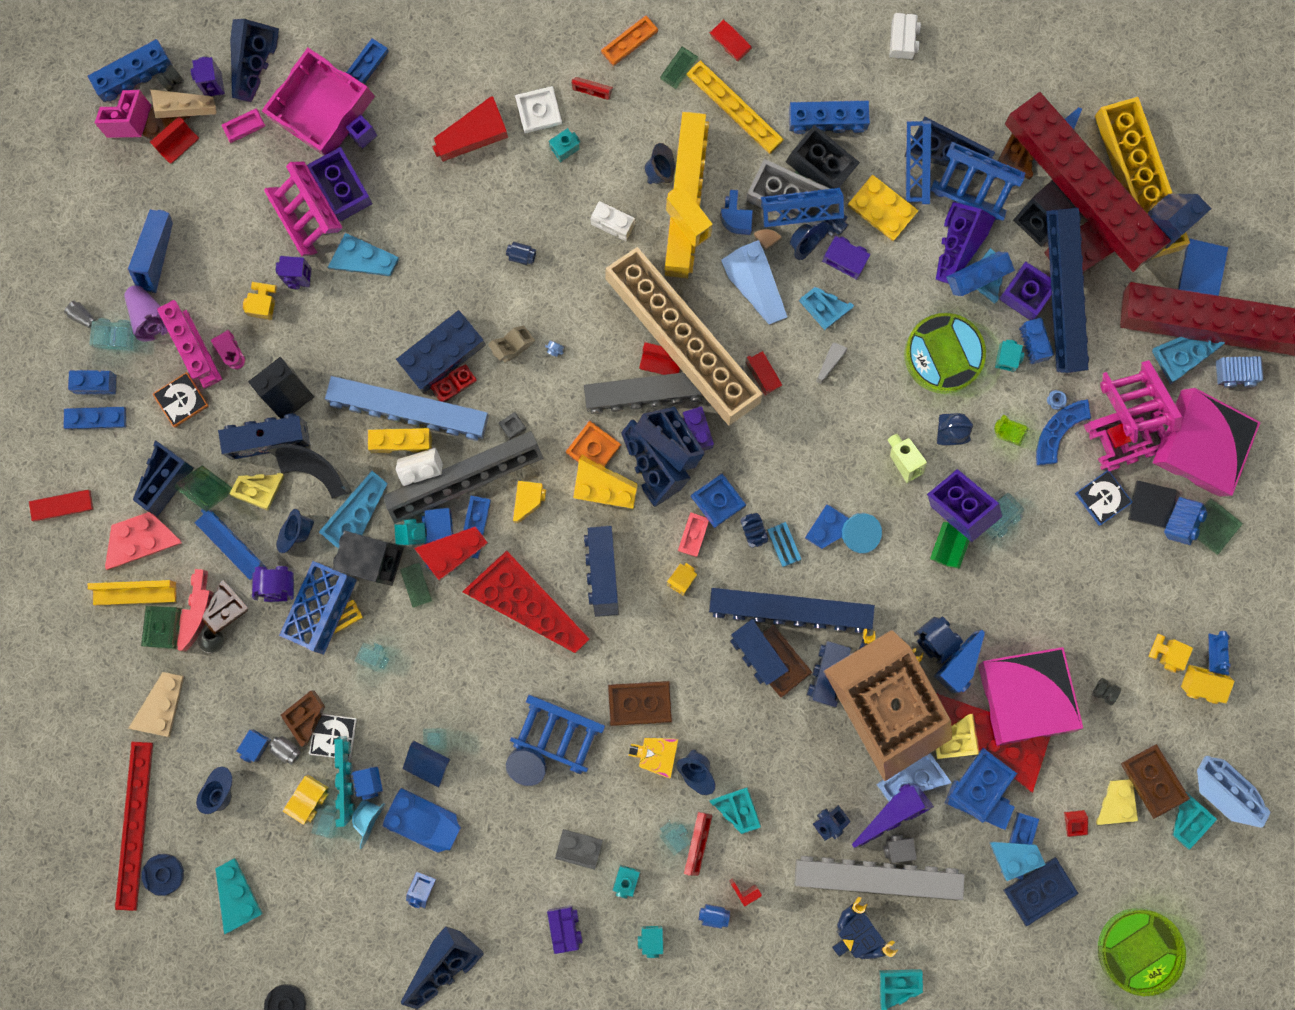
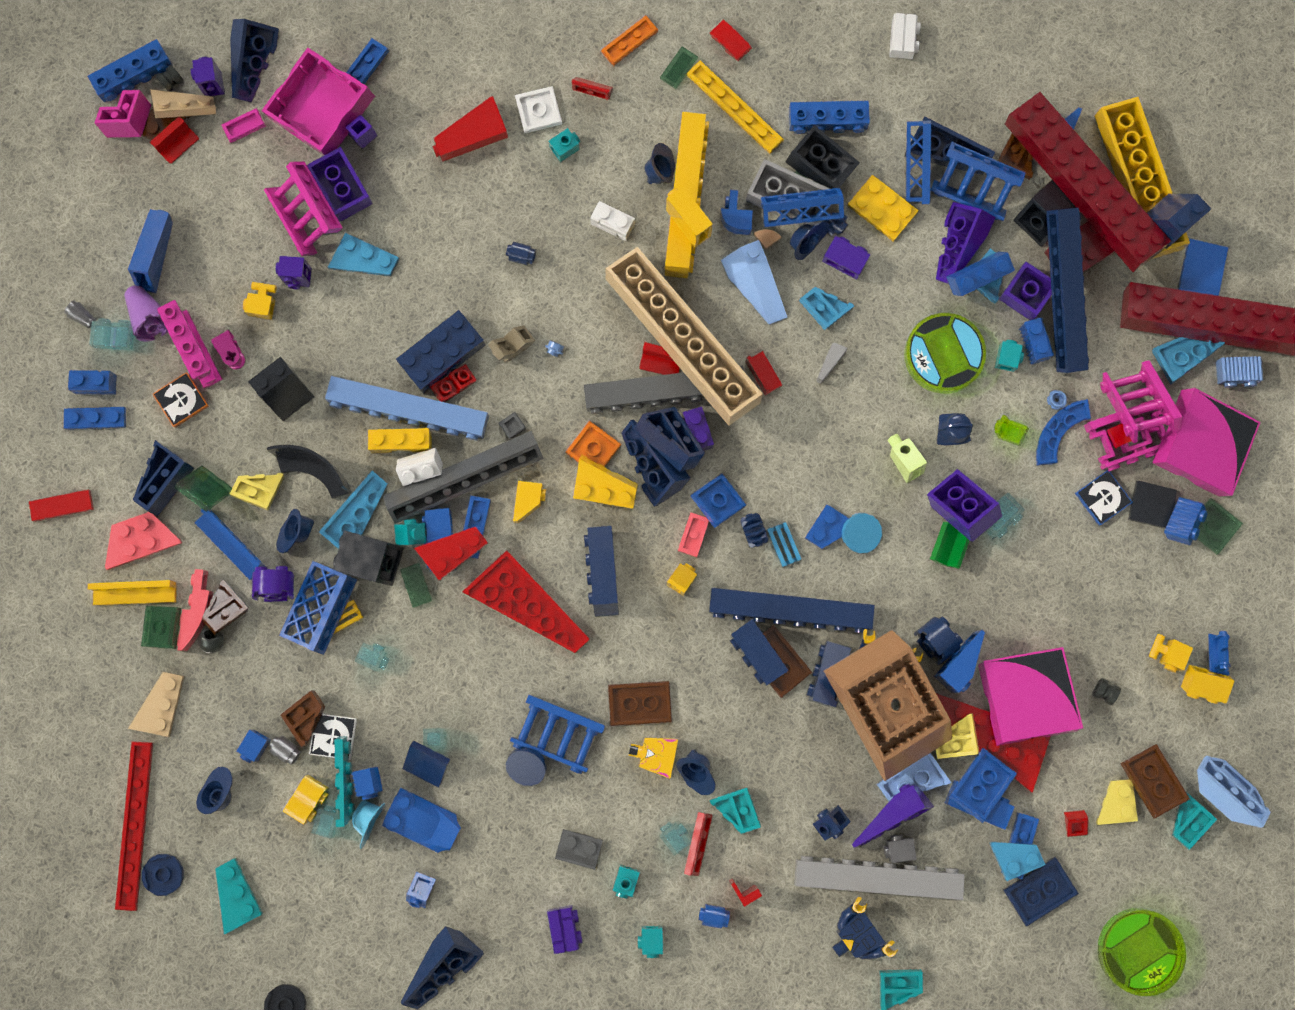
(255, 437): dark blue brick -> none

